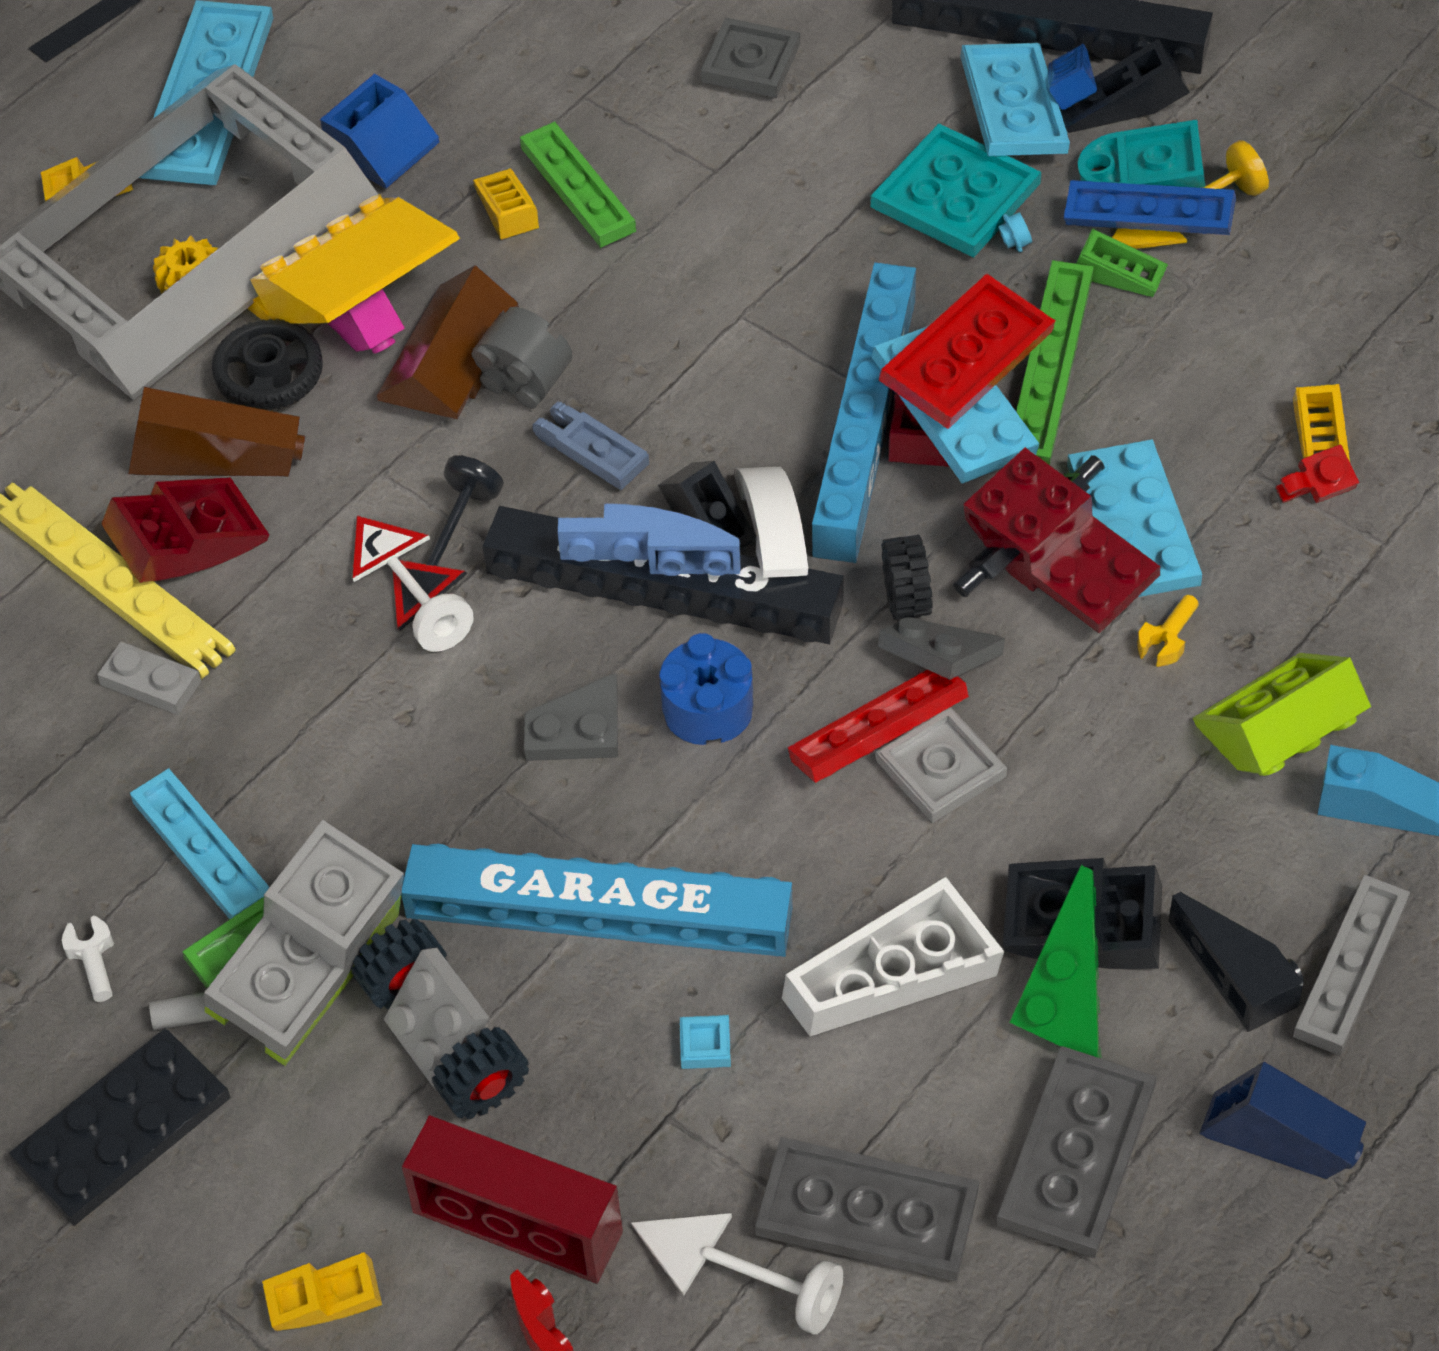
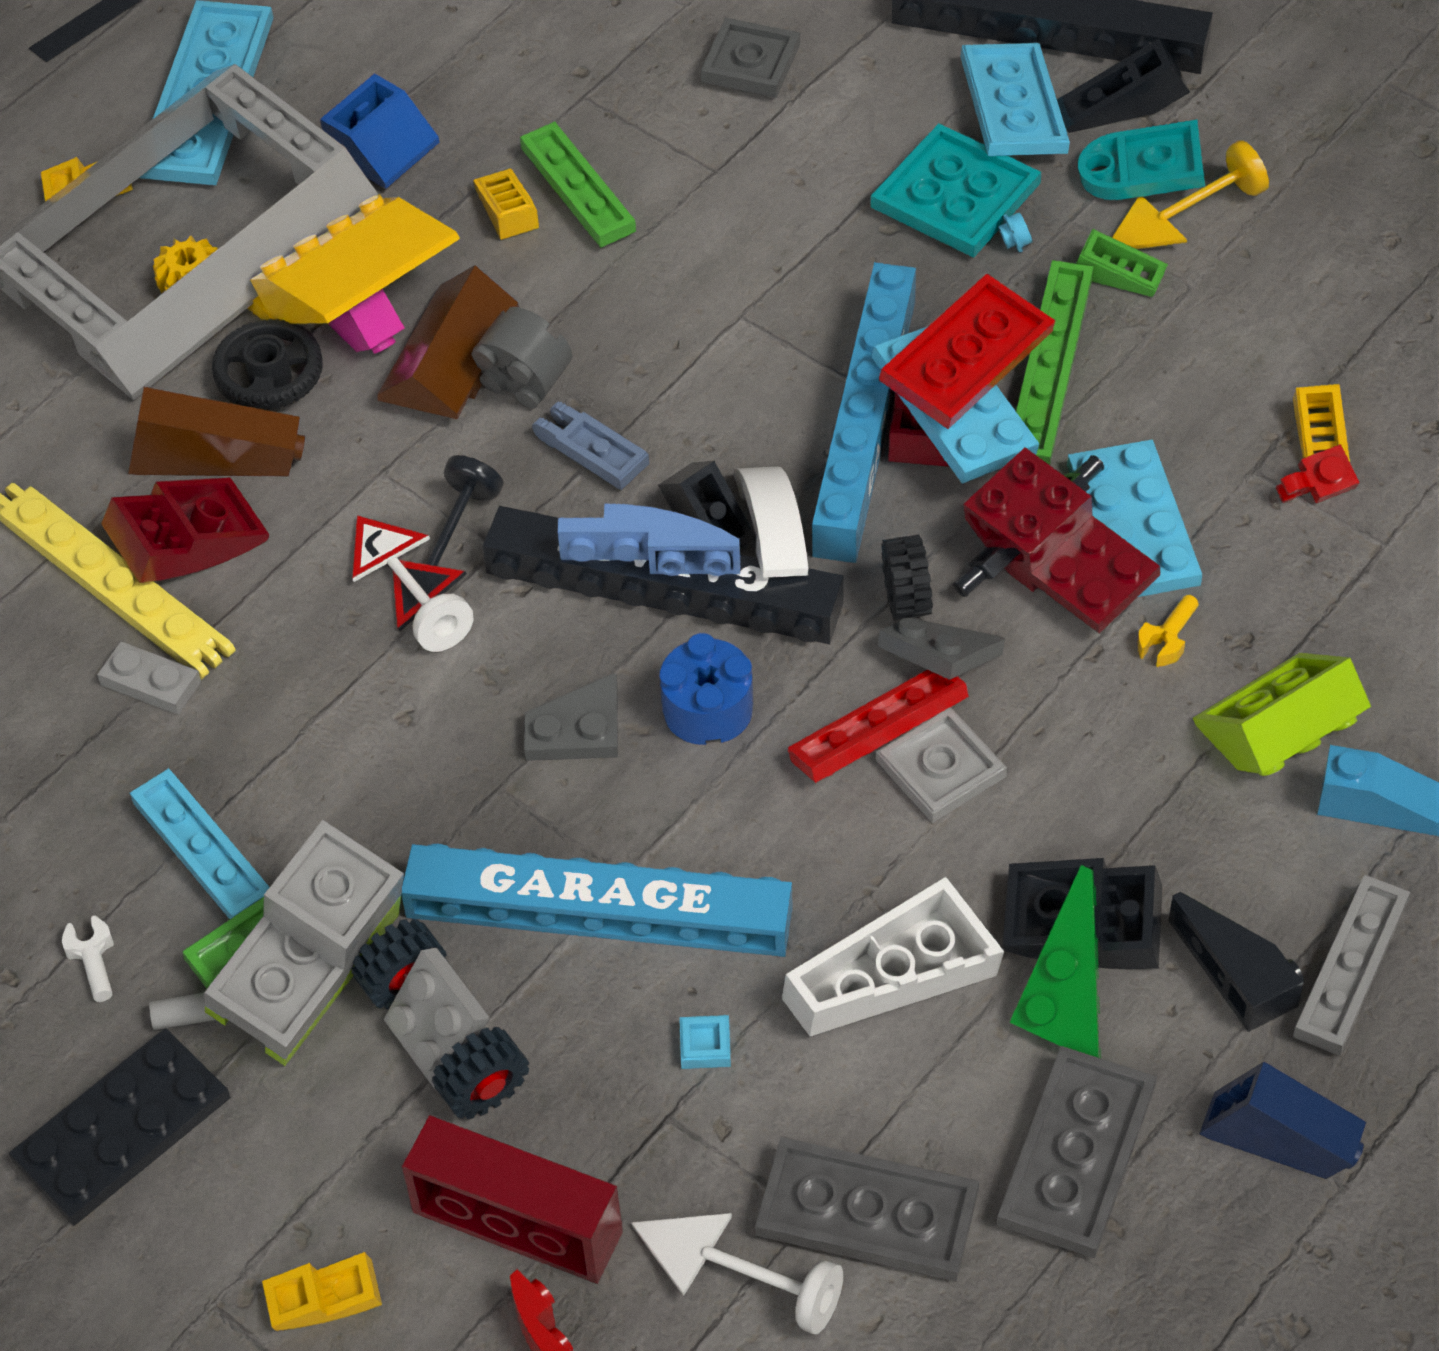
(1071, 77): blue slope -> none
(1150, 207): blue plate -> none

